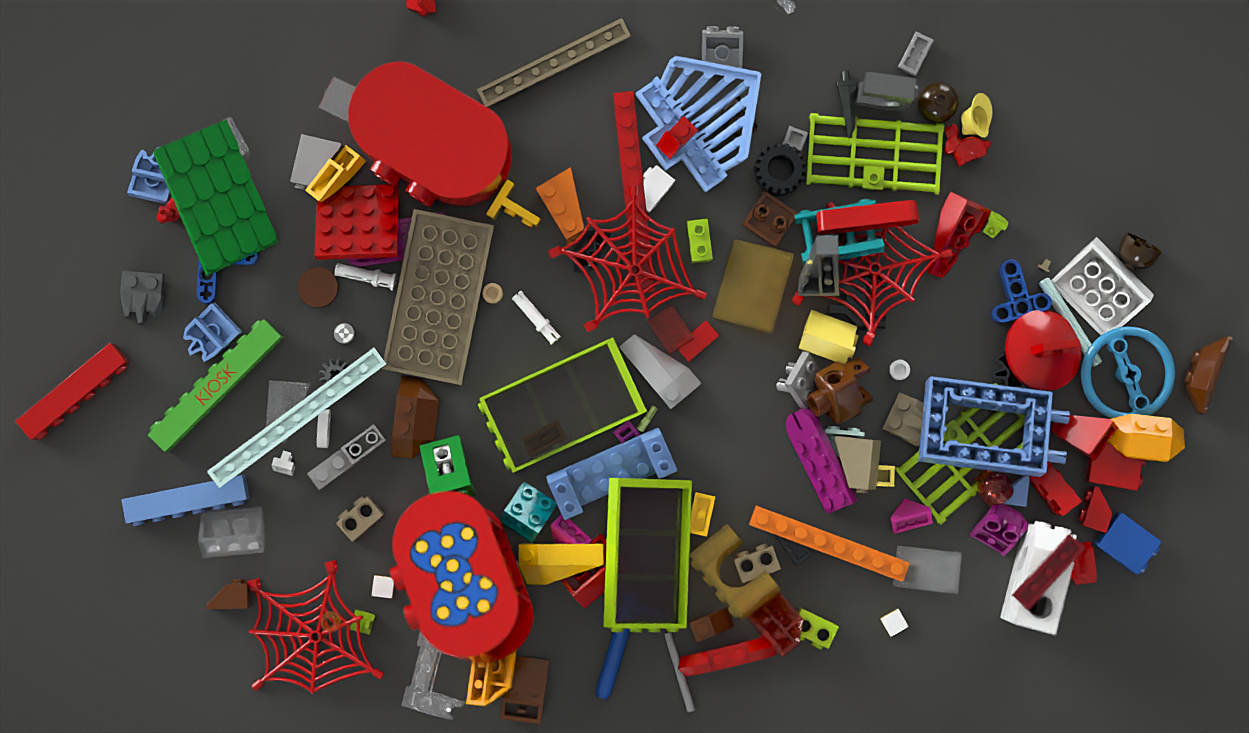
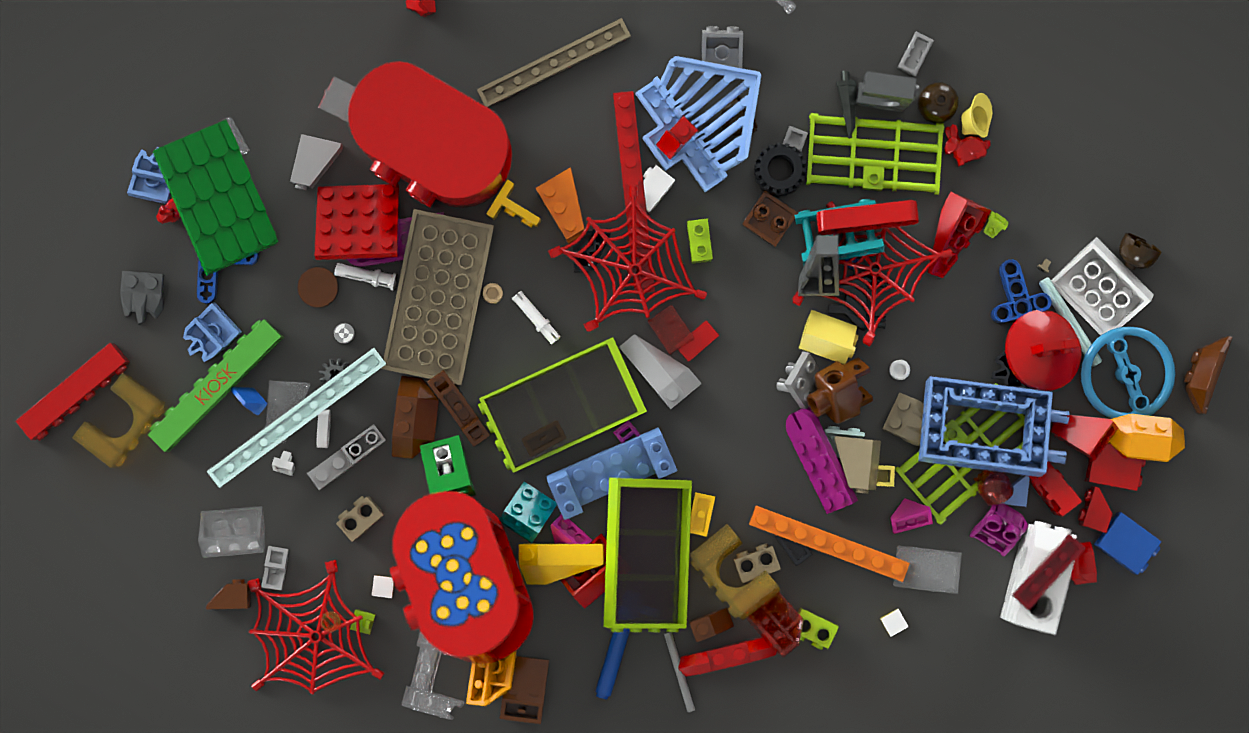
(144, 407): none -> clear yellow arch
(184, 499): medium blue brick -> none
(250, 399): none -> blue slope
(275, 568): none -> light grey slope
(335, 174): yellow slope -> none
(458, 408): none -> reddish brown slope
(646, 420): yellowish green pin -> none
(753, 286): clear yellow slope -> none

